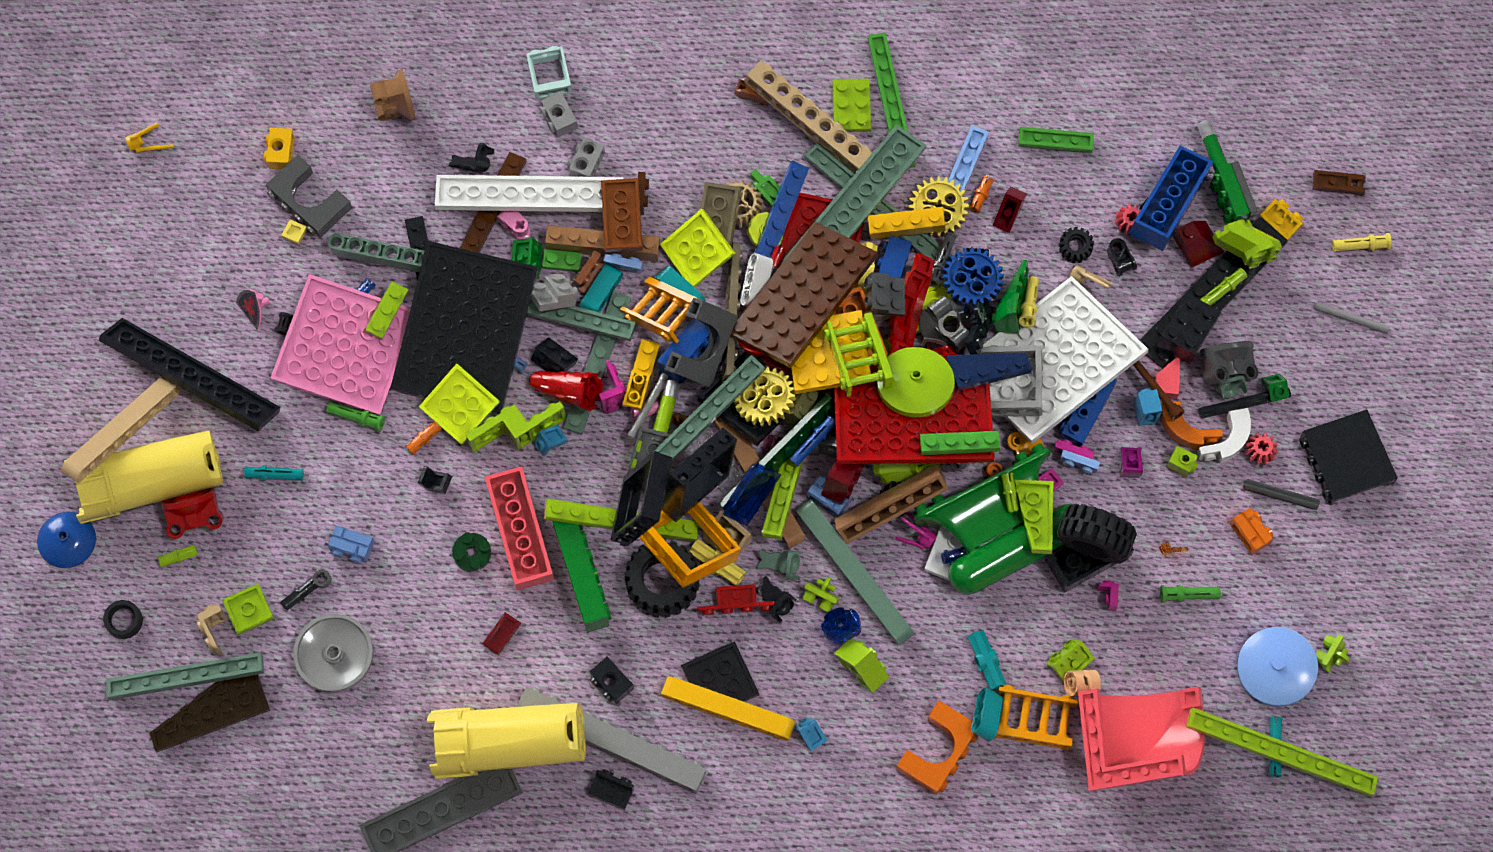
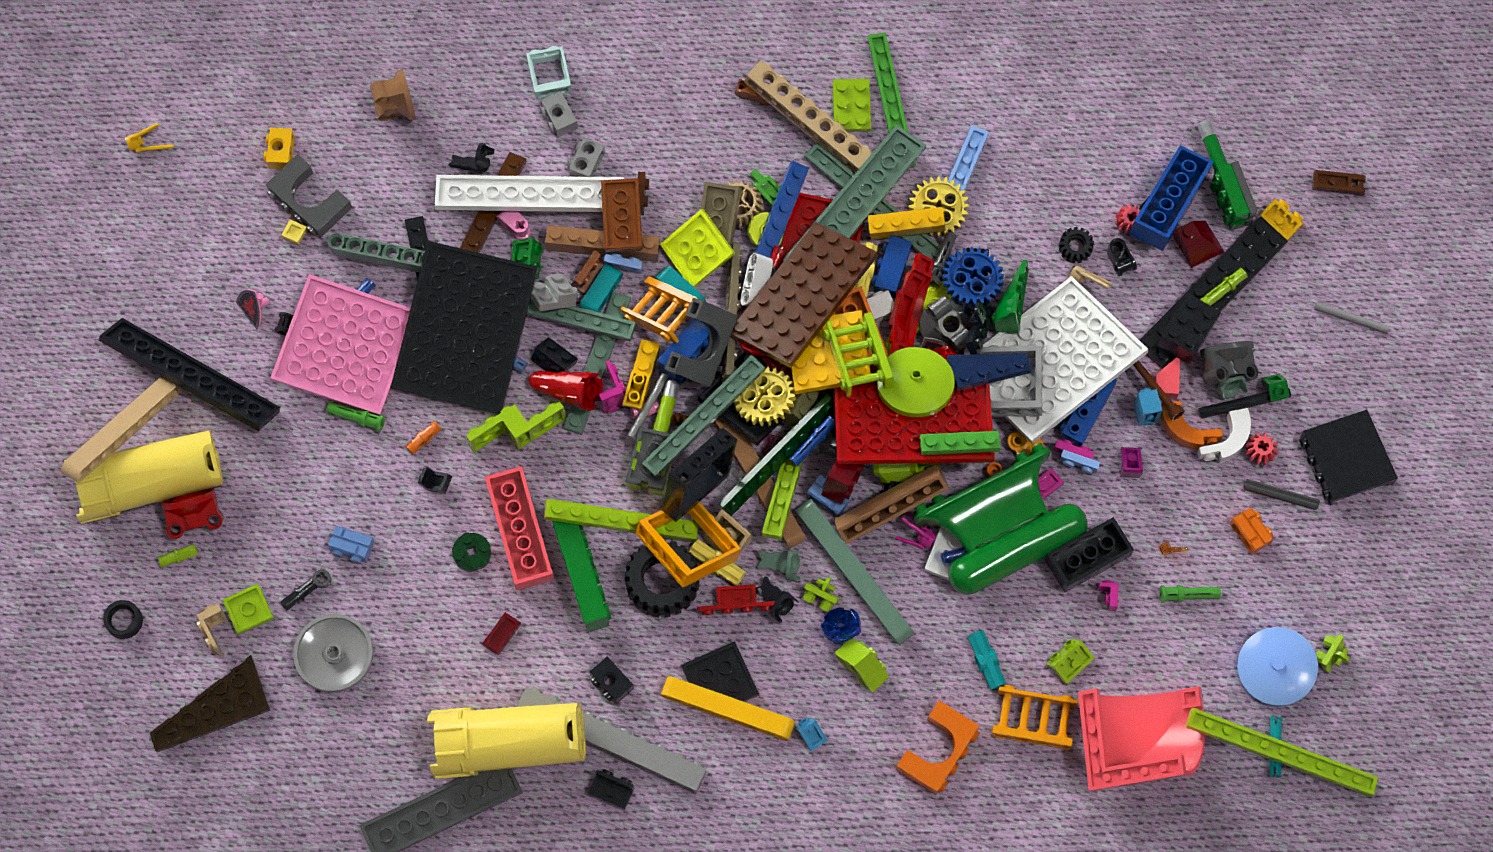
(70, 550): blue dish -> none
(185, 676): sand green plate -> none
(273, 473): teal pin -> none
(386, 310): lime plate -> none
(459, 403): neon yellow plate -> none
(549, 439): dark azure bracket -> none
(562, 260): bright green plate -> none
(654, 474): black window -> none
(750, 493): clear blue piece -> none
(885, 294): dark grey plate -> none
(981, 194): orange pin -> none
(987, 714): teal beam -> none
(1009, 209): dark red slope -> none
(1010, 492): lime axle -> none
(1029, 306): light yellow pin -> none
(1037, 513): lime wing -> none
(1056, 139): bright green plate -> none
(1080, 681): light nougat wheel -> none
(1096, 533): black tyre -> none
(1182, 461): lime brick -> none
(1248, 243): lime brick -> none
(1371, 242): light yellow pin -> none

